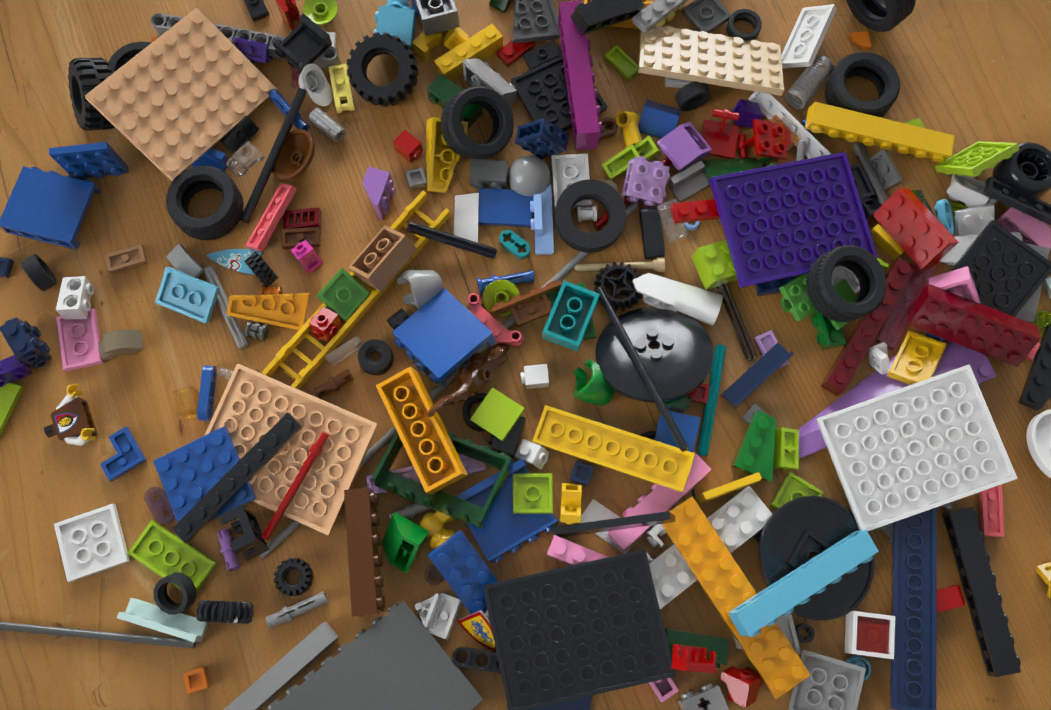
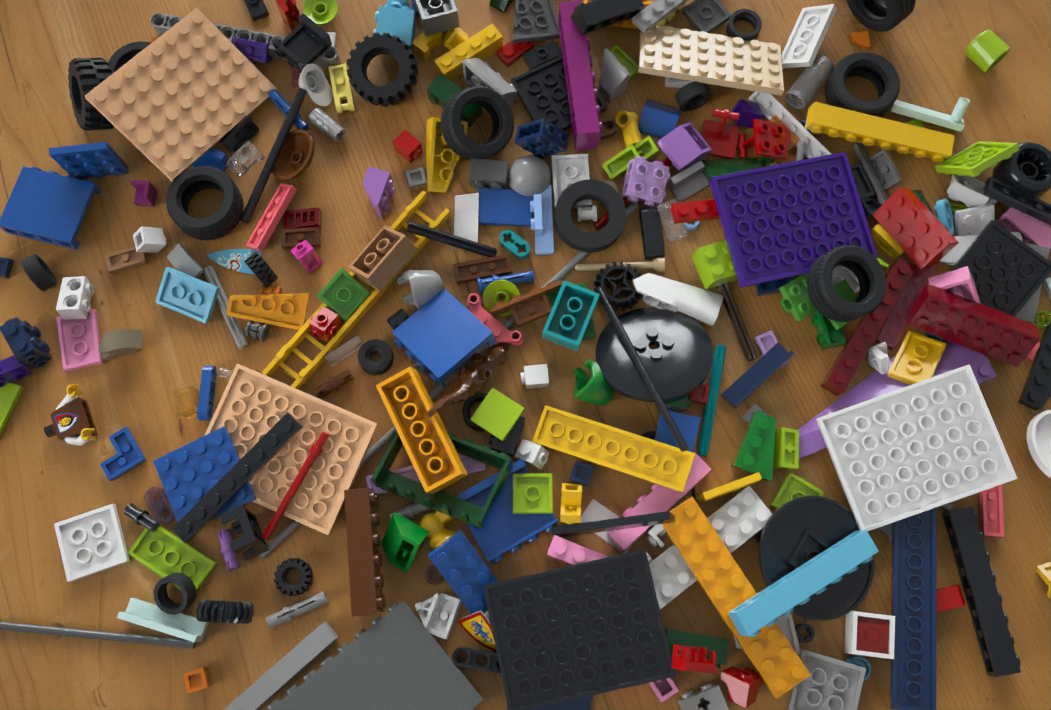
(141, 517): none -> black axle
(145, 193): none -> magenta panel
(149, 239): none -> white brick
(483, 268): none -> reddish brown plate
(613, 77): none -> light grey slope
(951, 121): none -> light aqua piece
(987, 50): none -> lime piece

